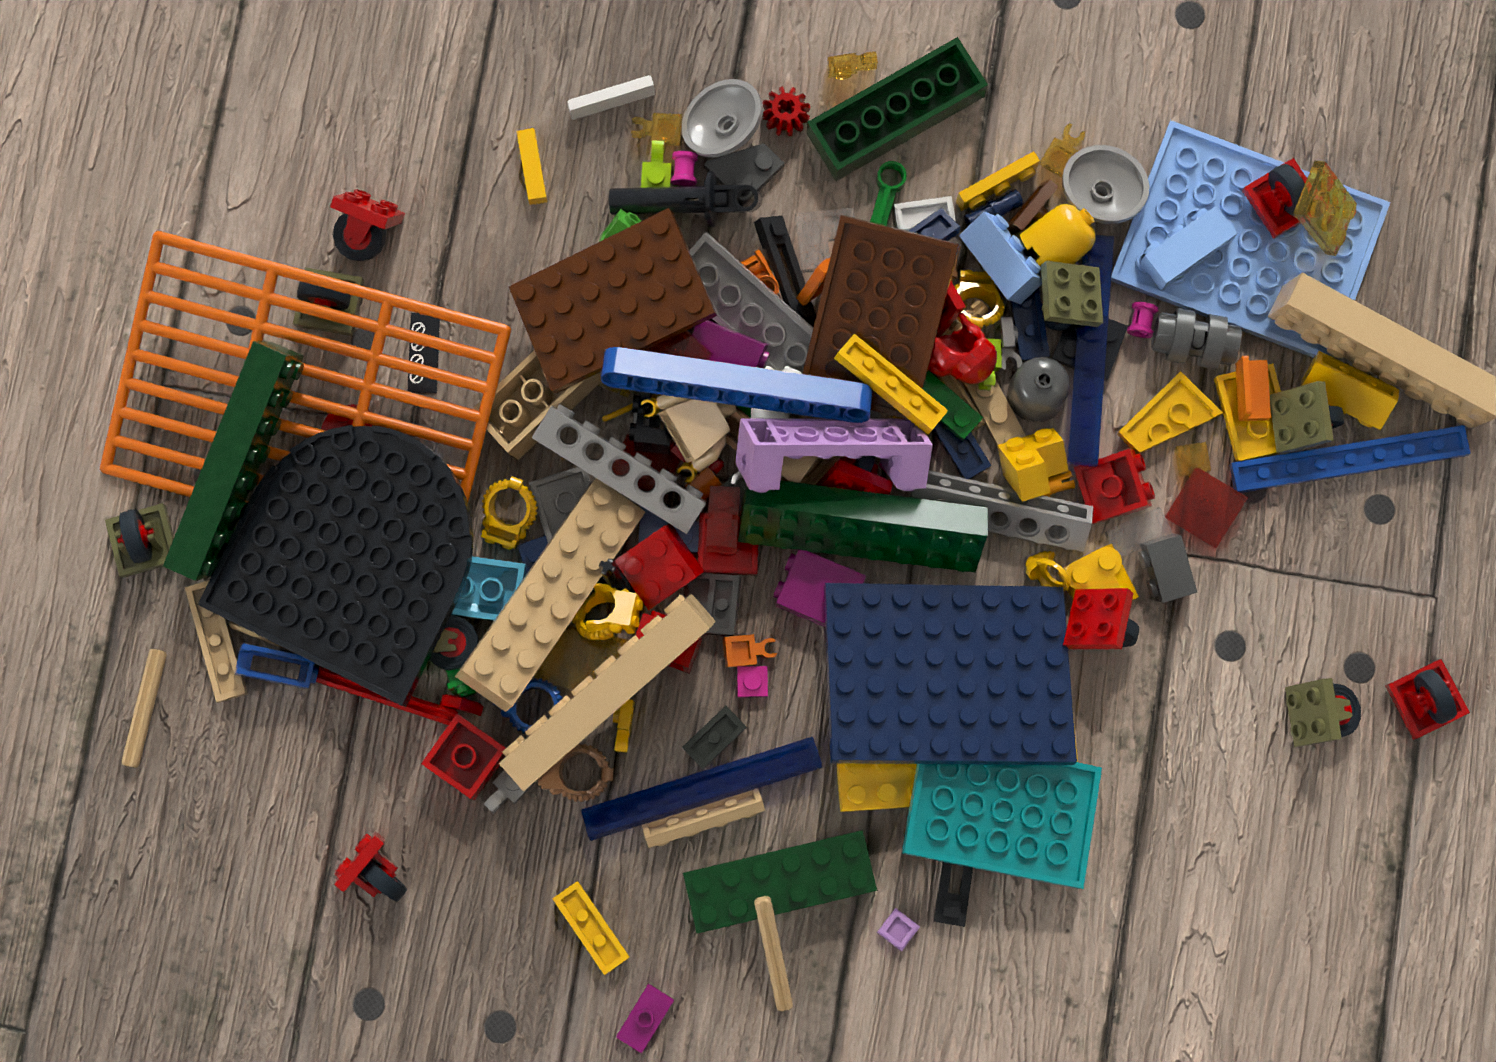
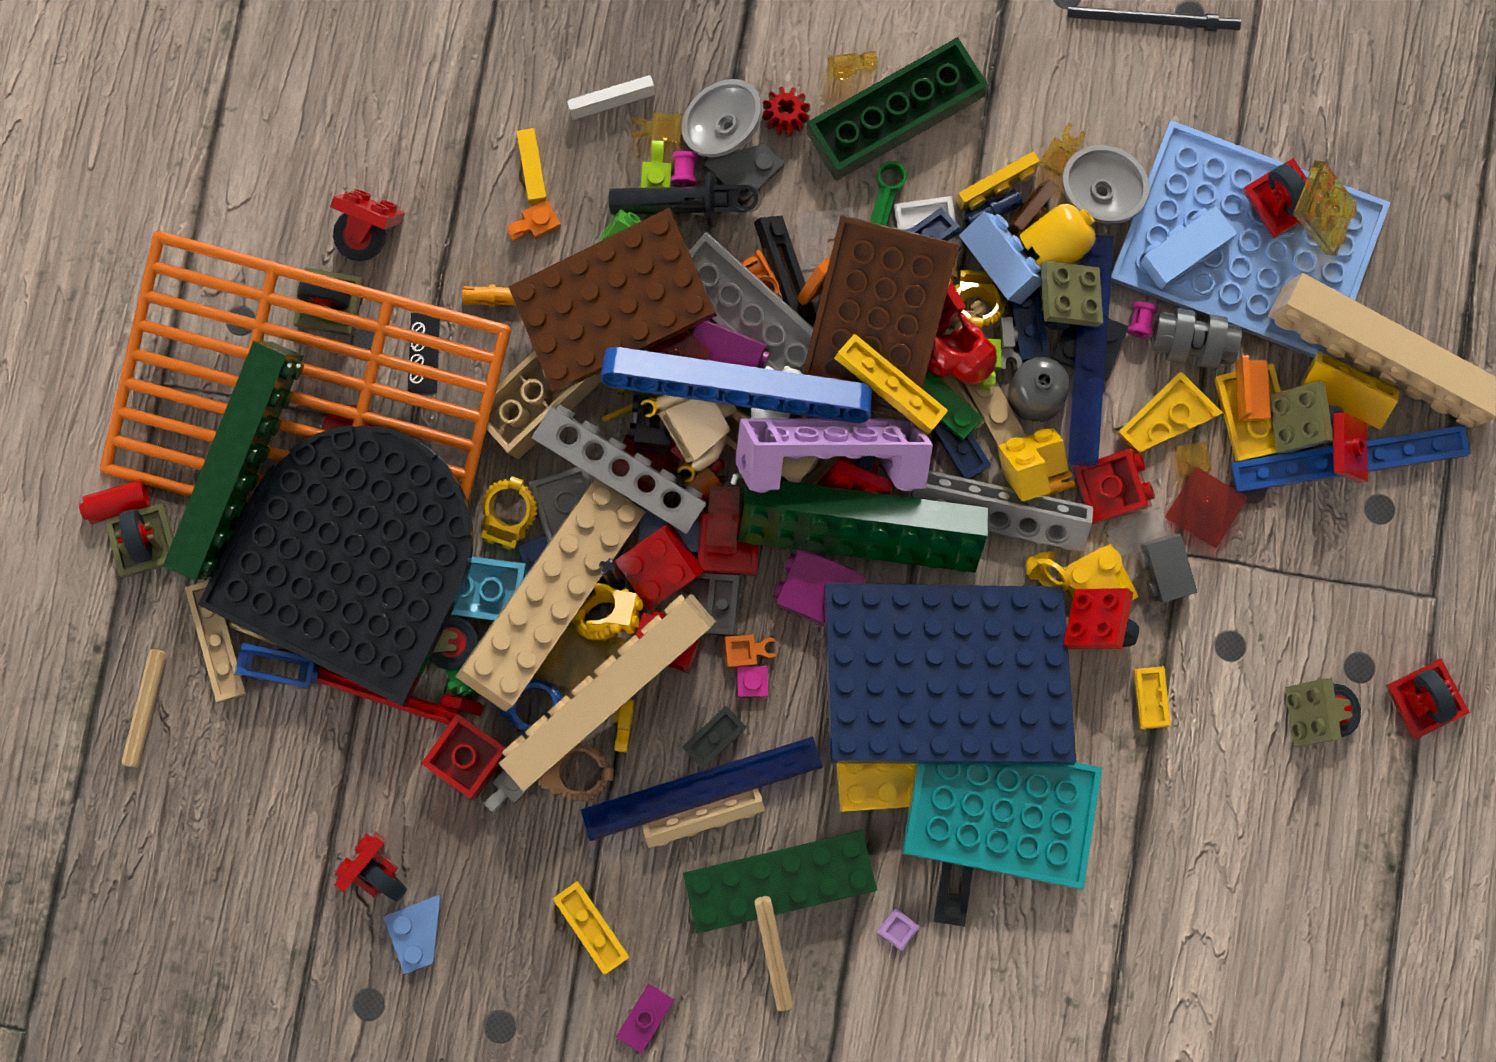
(113, 501): none -> red brick
(415, 933): none -> medium blue wing
(487, 296): none -> light orange pin
(538, 221): none -> orange plate
(1151, 698): none -> yellow plate
(1210, 22): none -> black bar
(1350, 447): none -> red plate

